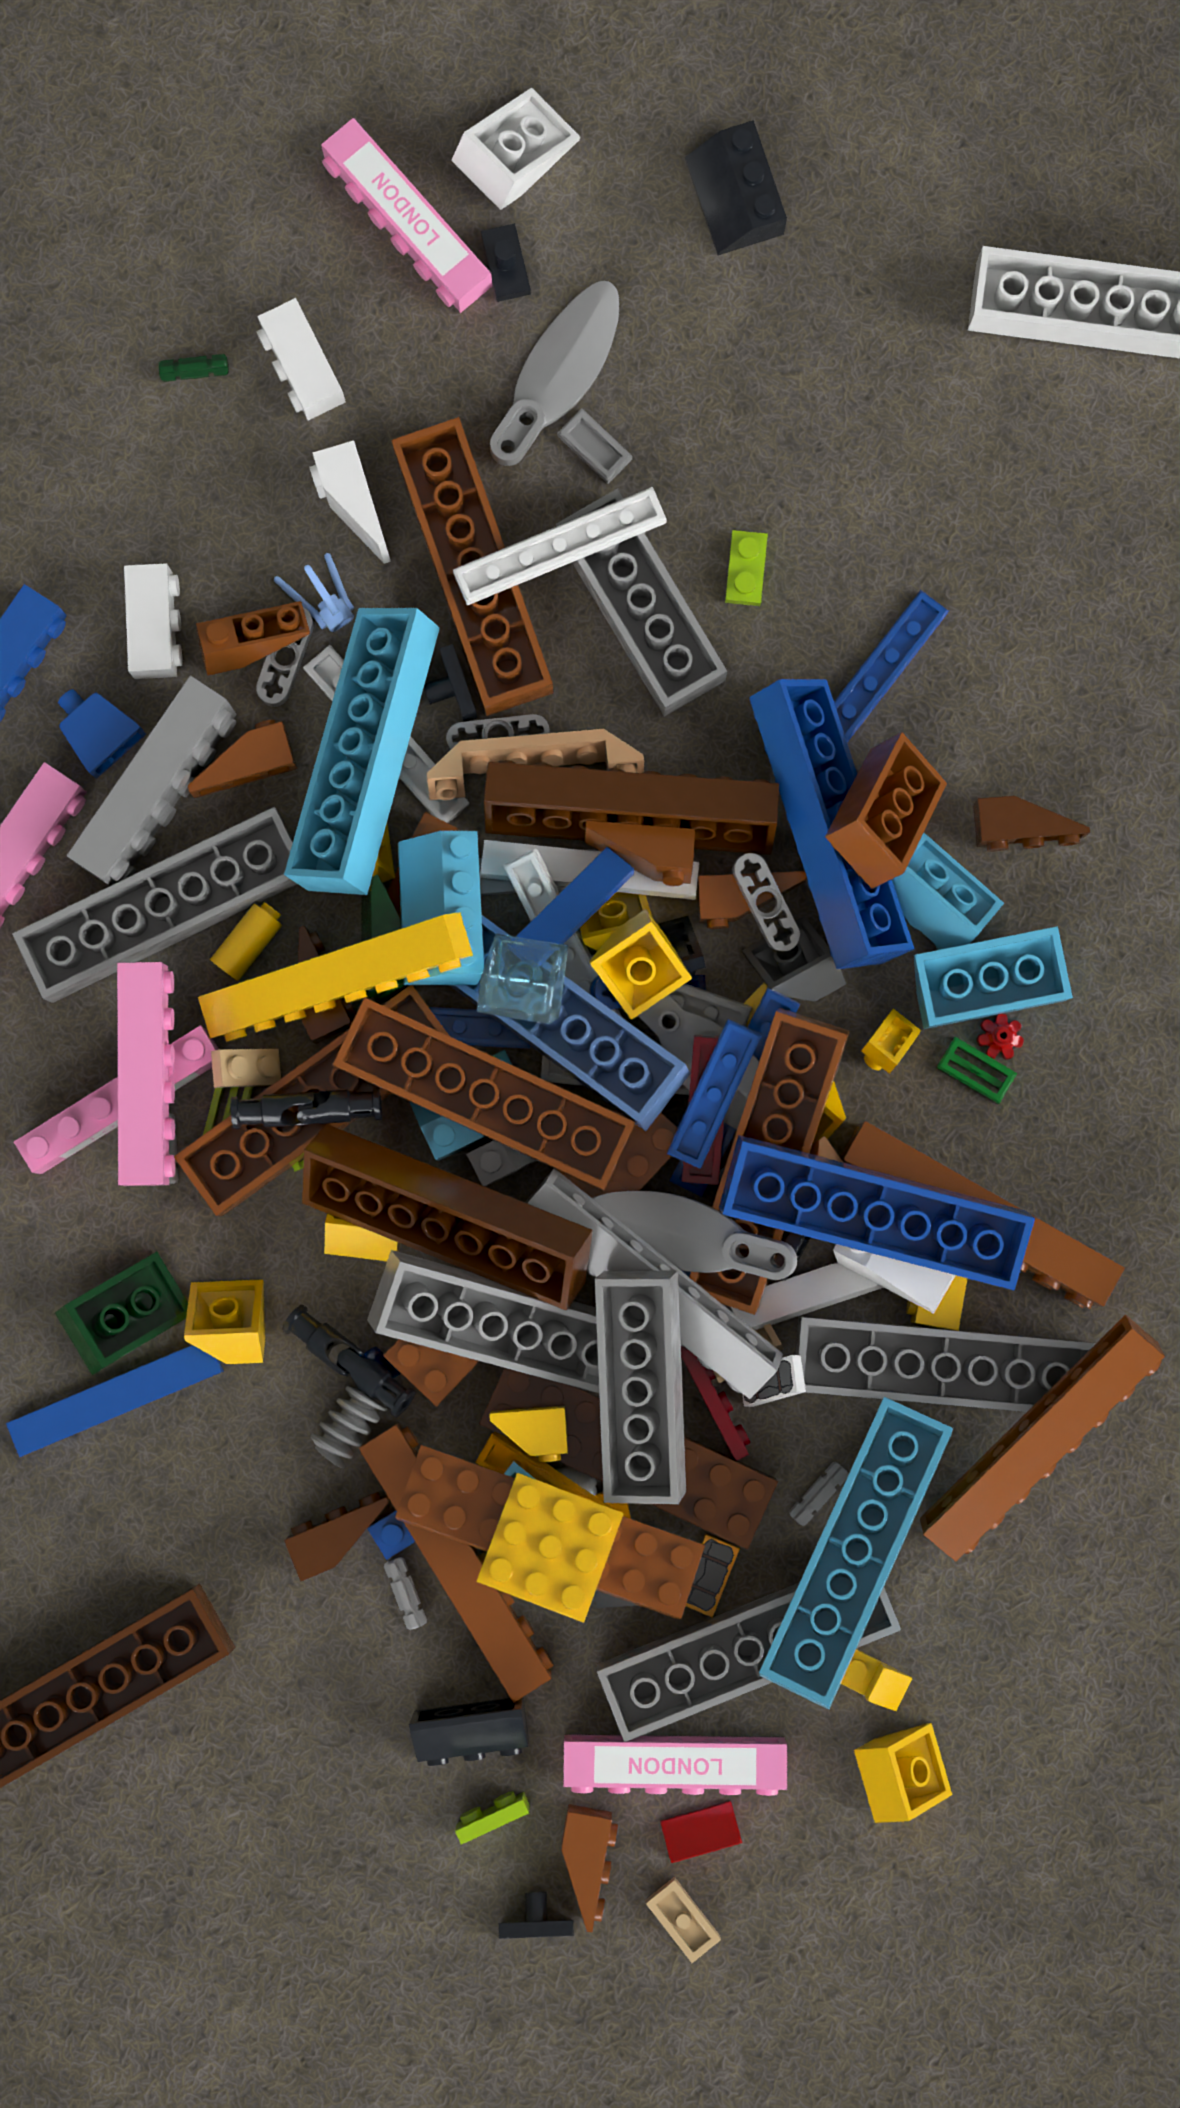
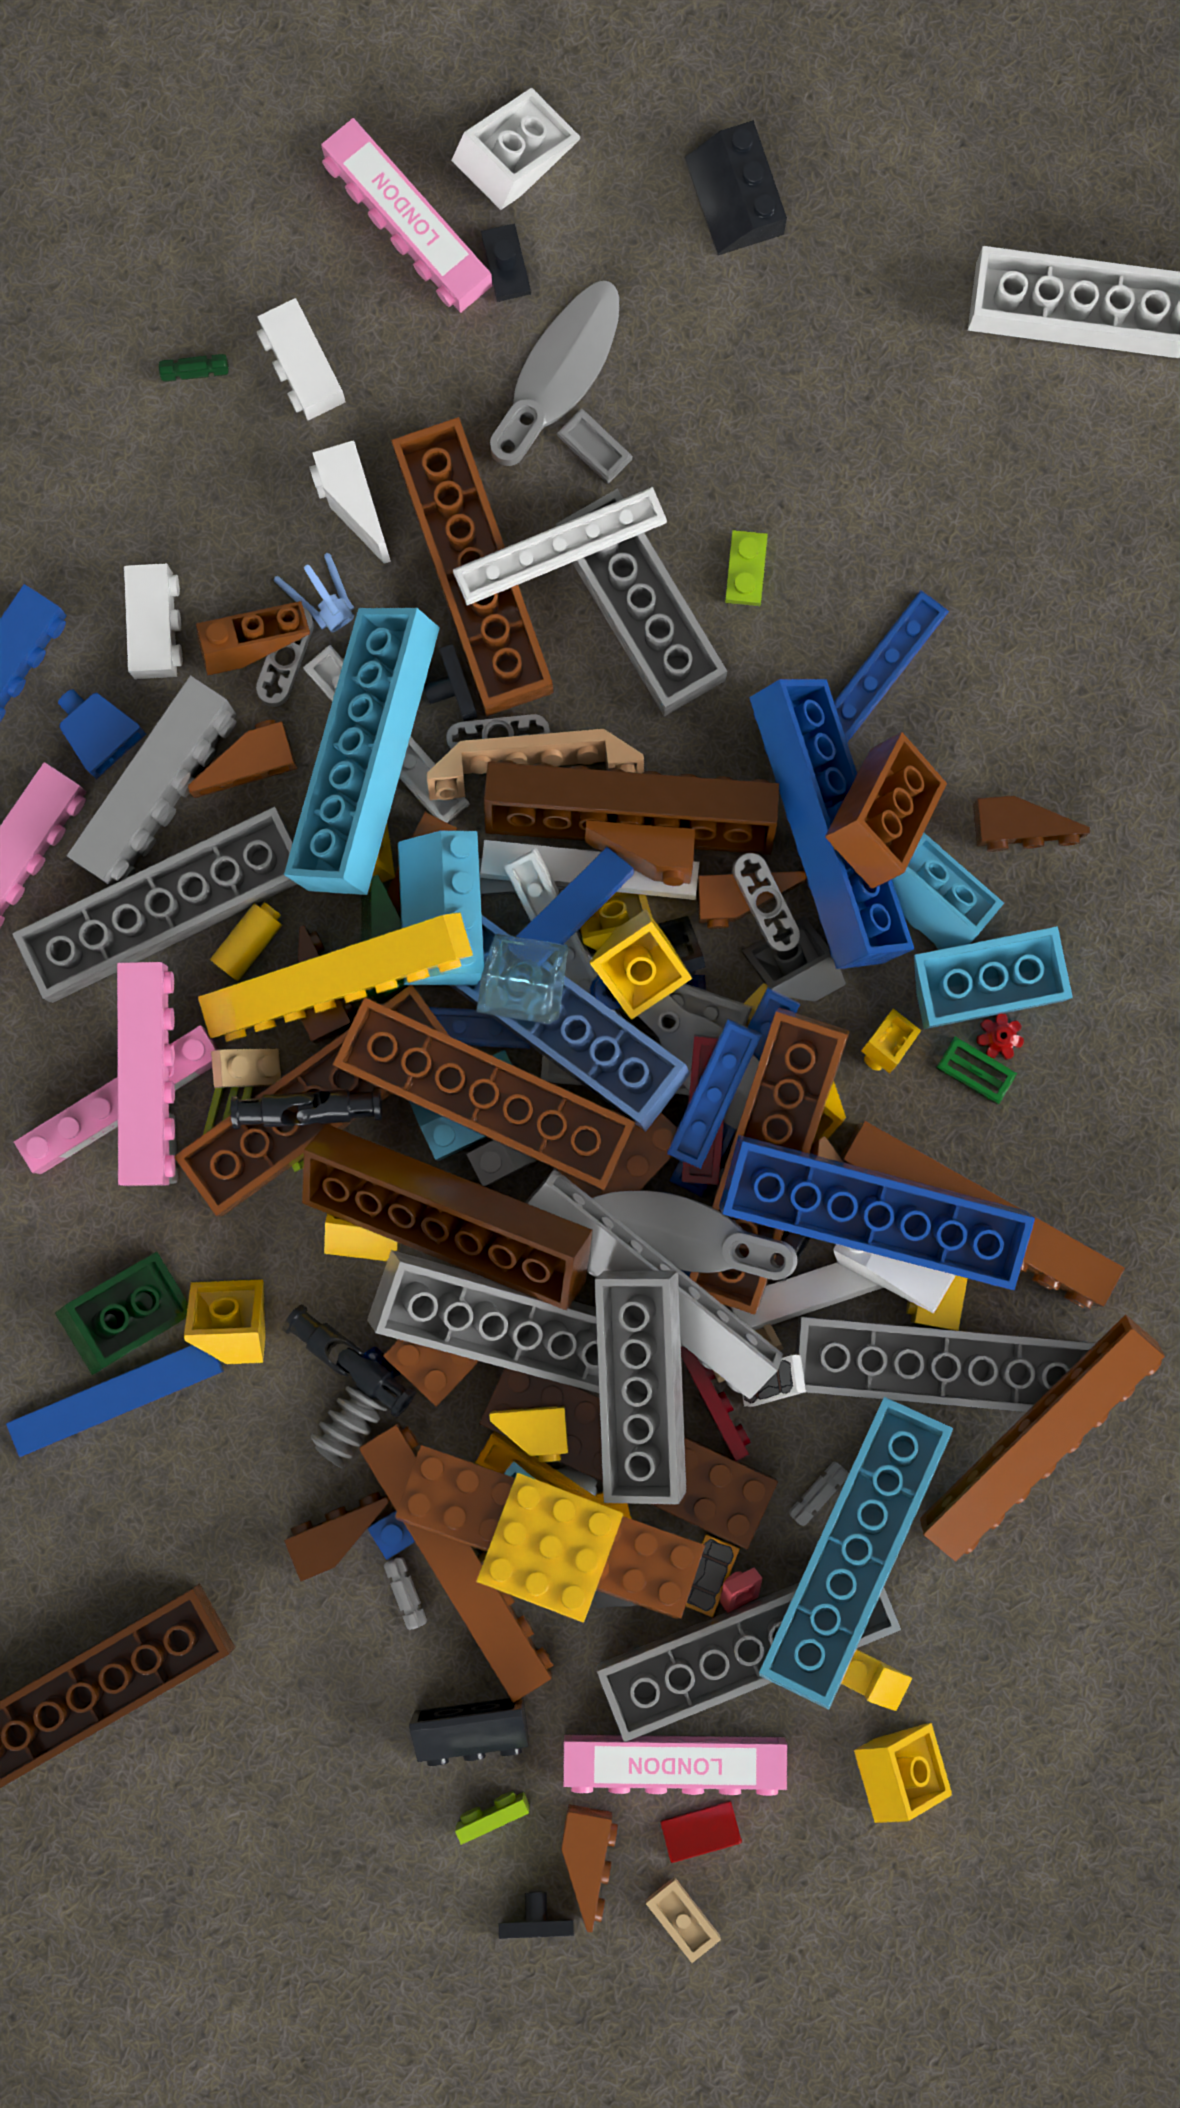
(740, 1589): none -> coral plate

